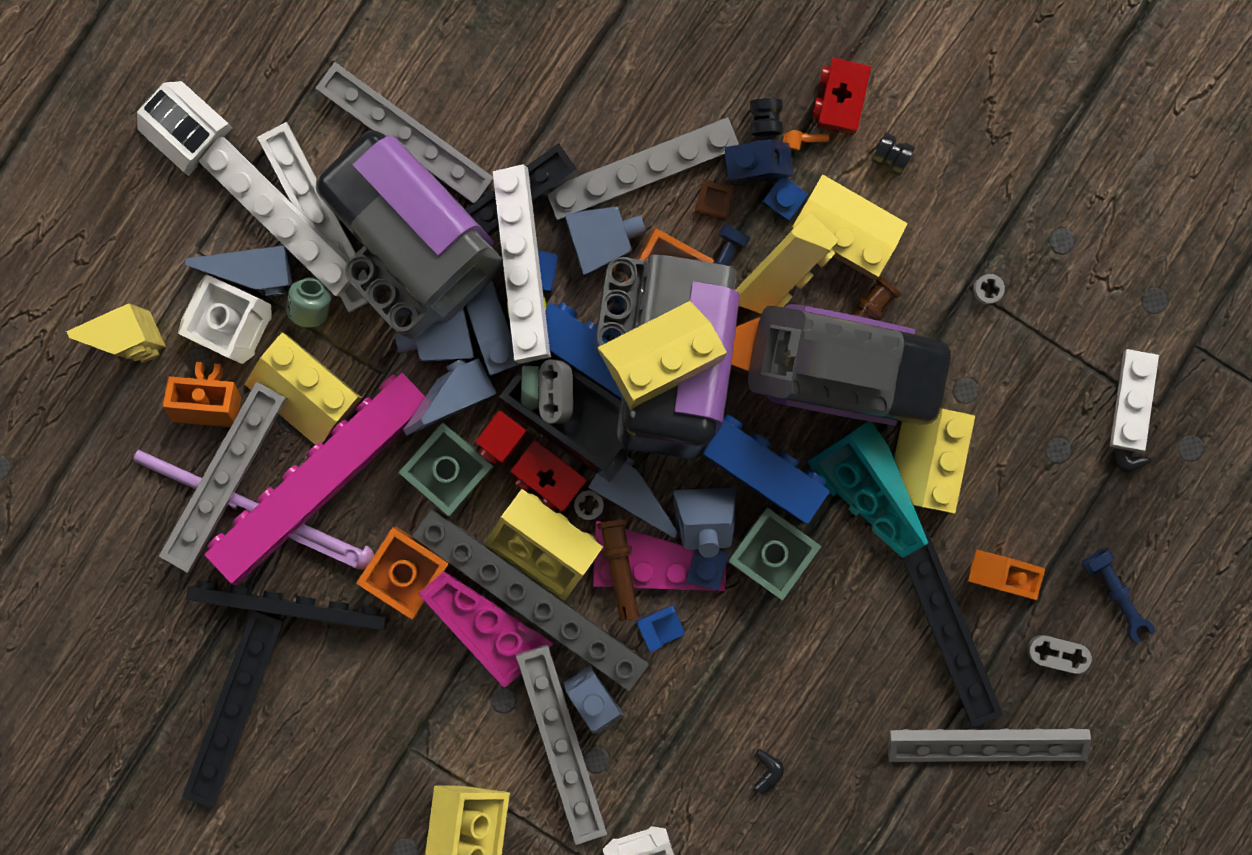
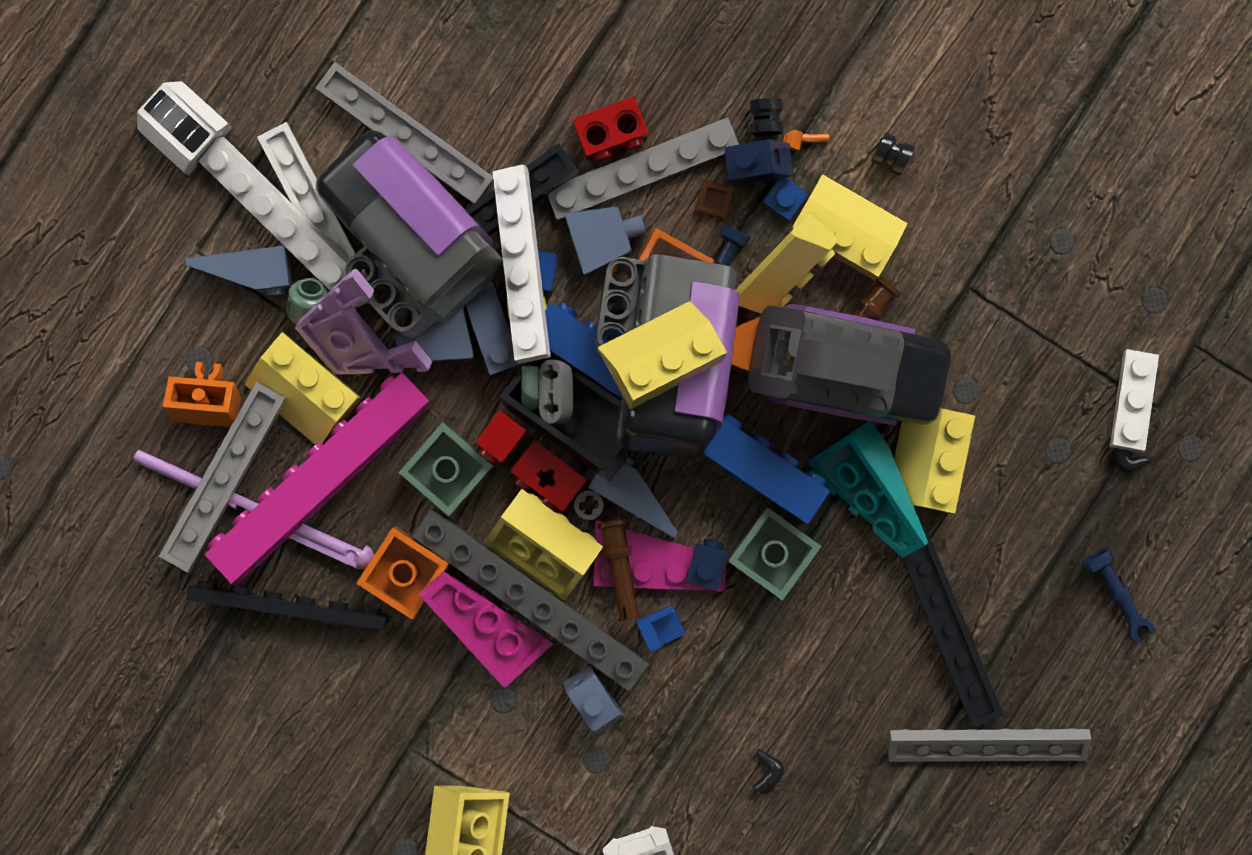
(122, 332): light yellow slope -> none
(225, 319): white slope -> none
(233, 709): black plate -> none
(347, 341): none -> lavender wing
(452, 393): sand blue slope -> none
(561, 744): light grey plate -> none
(607, 121): none -> red brick
(706, 518): sand blue torso -> none
(851, 78): red brick -> none
(997, 284): light grey bush -> none
(1006, 574): orange slope -> none
(1057, 661): light grey beam -> none

